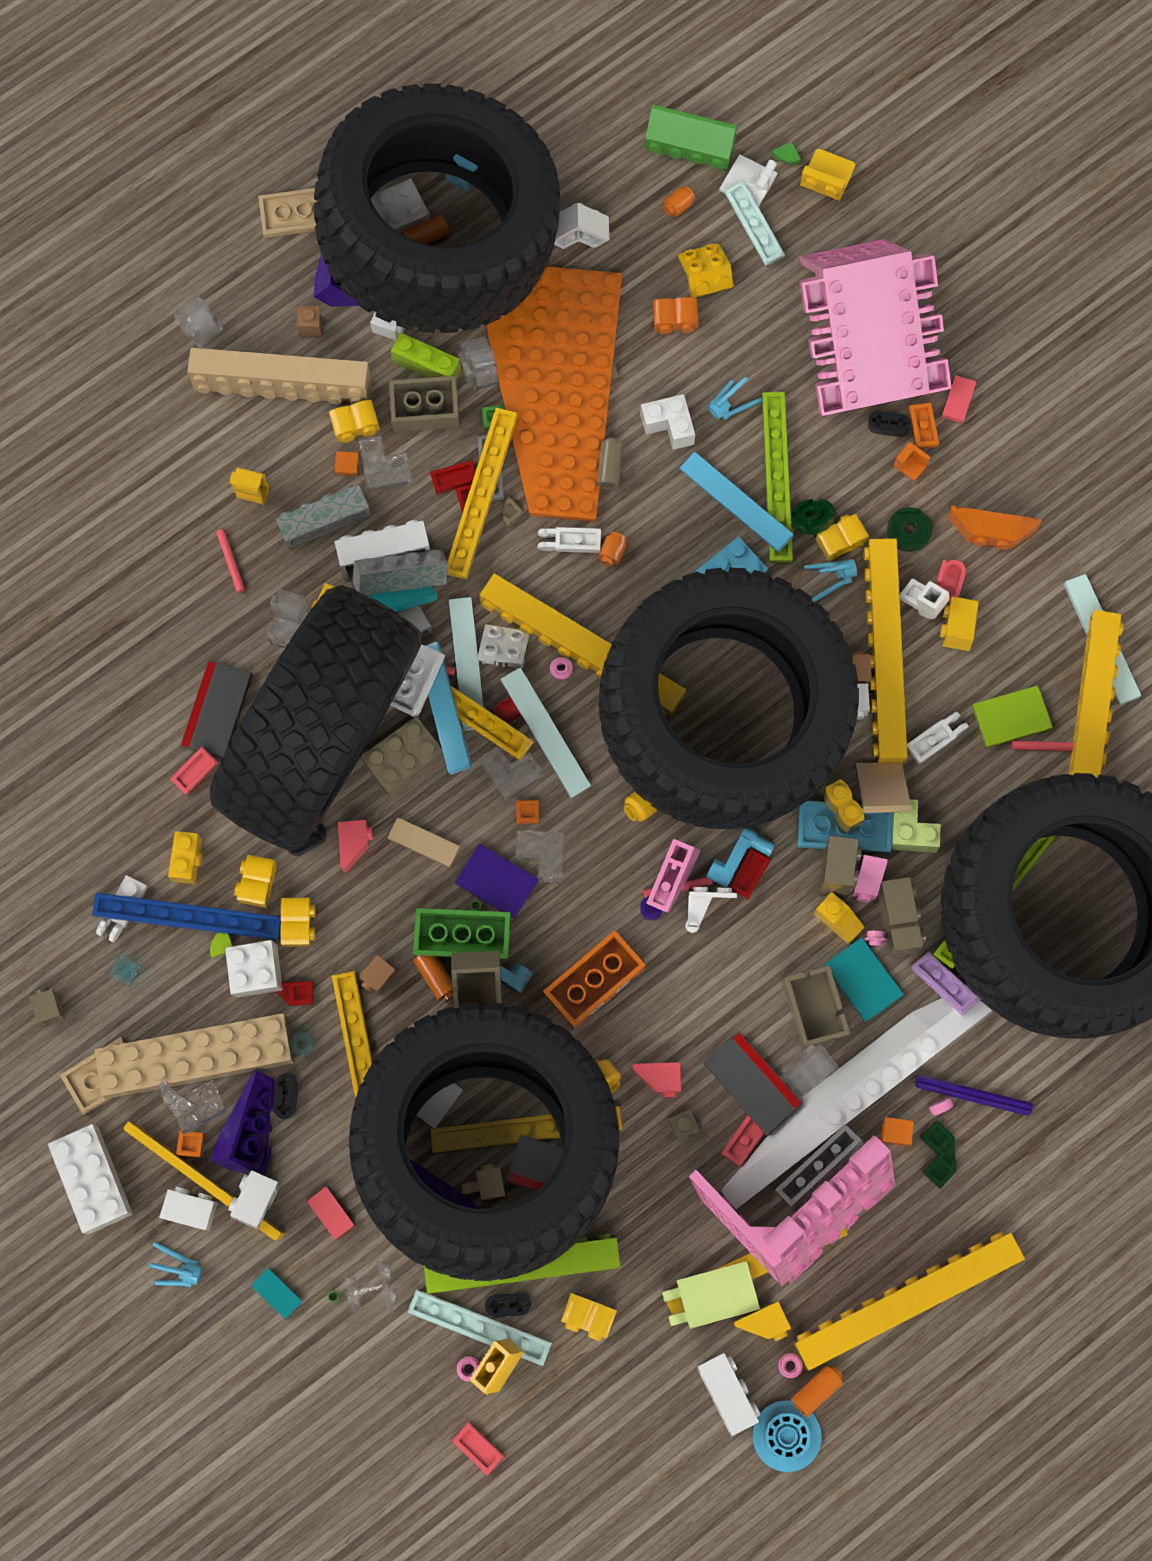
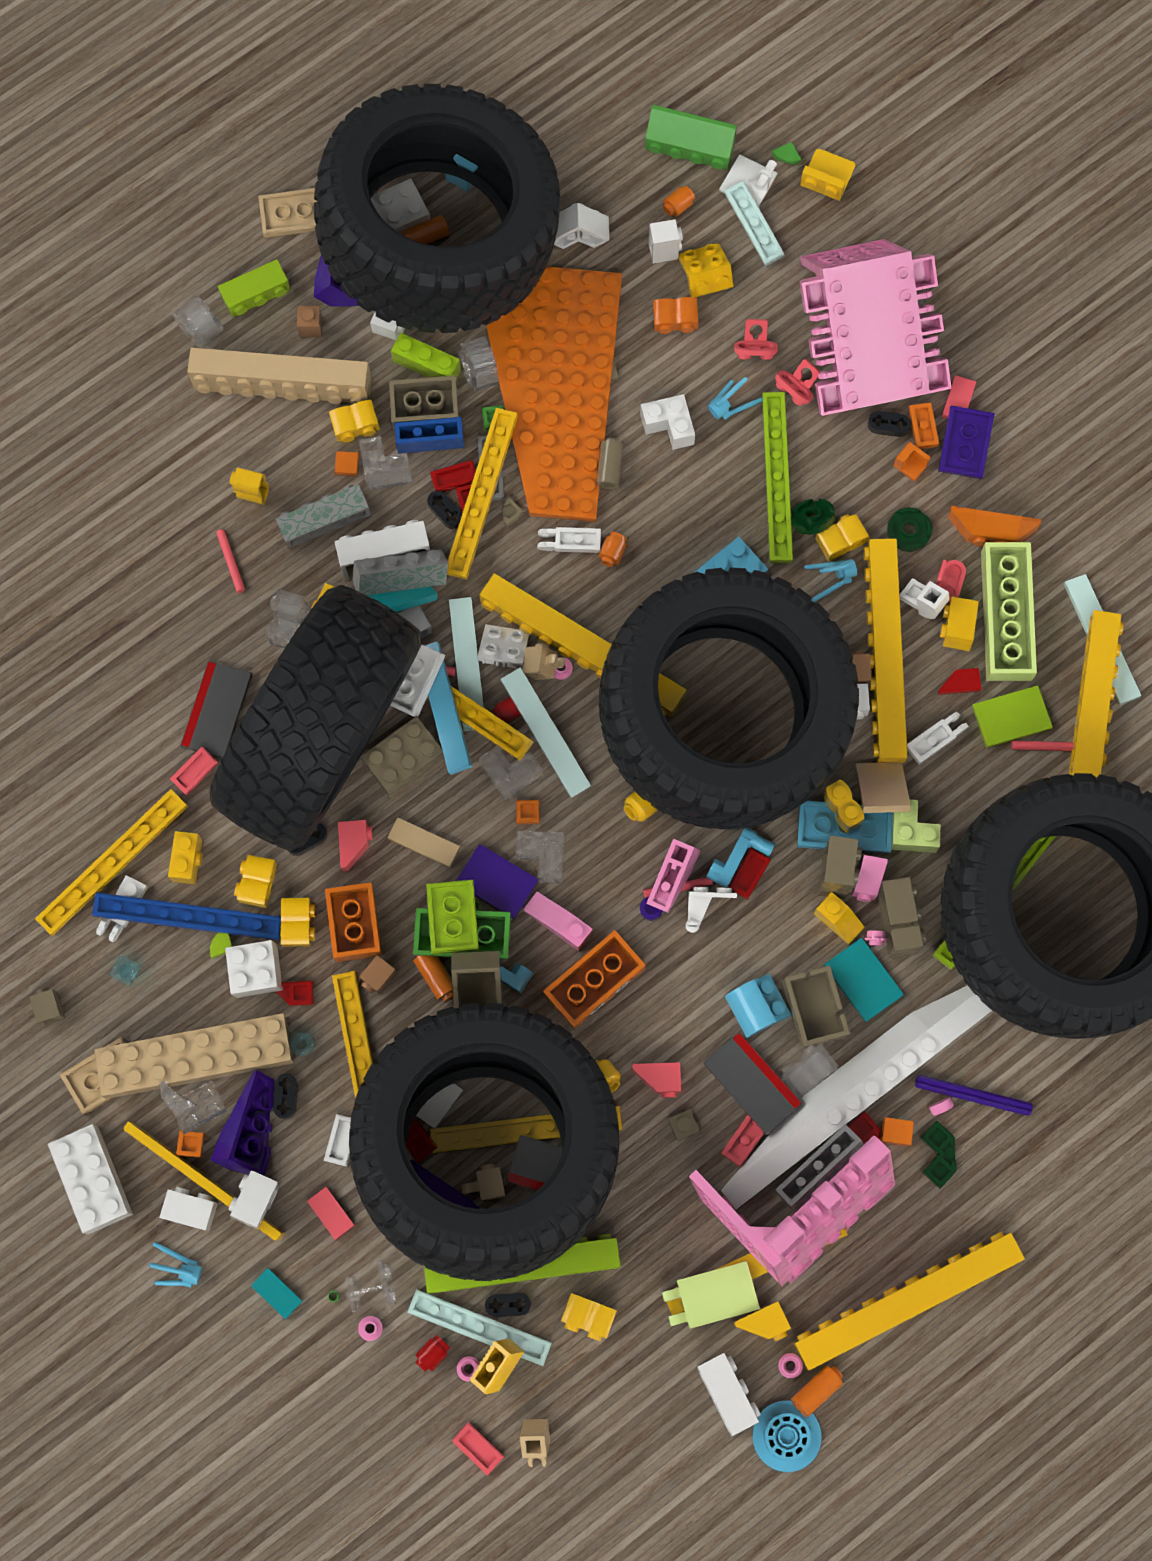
(111, 862): none -> yellow plate
(254, 288): none -> lime brick
(338, 1144): none -> white tile
(353, 922): none -> orange brick
(362, 1328): none -> bright pink plate
(419, 1142): none -> red tile
(429, 435): none -> blue brick
(432, 1353): none -> red brick
(441, 513): none -> black beam
(452, 917): none -> lime tile
(535, 1440): none -> tan brick
(541, 662): none -> tan brick
(559, 921): none -> bright pink slope
(664, 241): none -> white brick
(736, 502): medium azure tile -> none
(756, 346): none -> coral bracket
(757, 1005): none -> medium azure brick
(795, 385): none -> coral bracket
(865, 1127): none -> red tile
(945, 983): lavender tile -> none
(962, 682): none -> red tile
(966, 442): none -> dark purple tile
(1008, 611): none -> yellowish green brick

